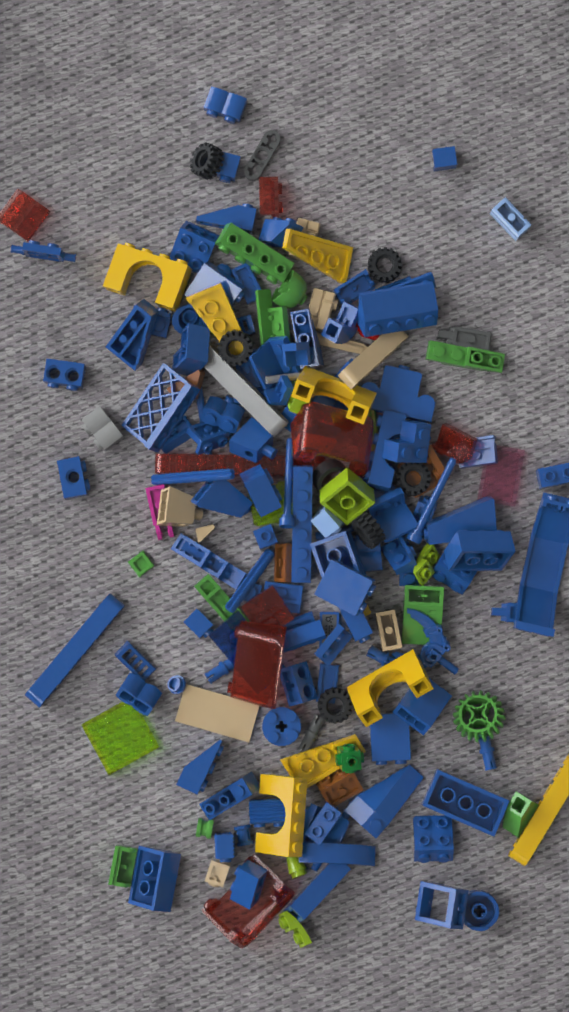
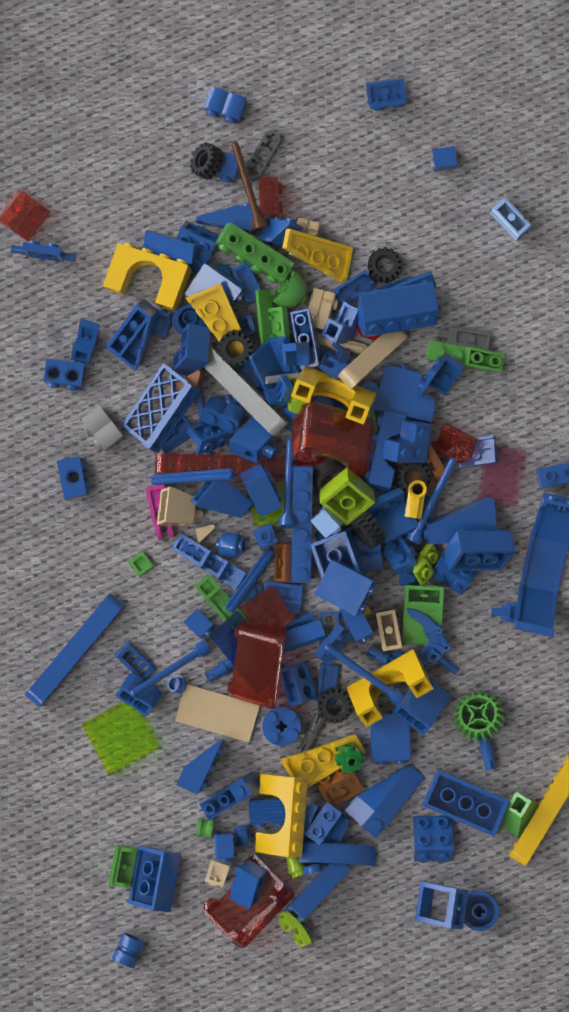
(85, 342): none -> blue brick
(128, 950): none -> blue wheel
(170, 246): none -> blue tile
(201, 650): none -> blue piece
(231, 544): none -> blue head
(258, 221): none -> reddish brown piece
(312, 869): none -> blue tile
(334, 362): none -> blue hinge
(386, 93): none -> blue bracket
(393, 694): none -> blue piece
(415, 502): none -> yellow piece
(441, 375): none -> blue bracket

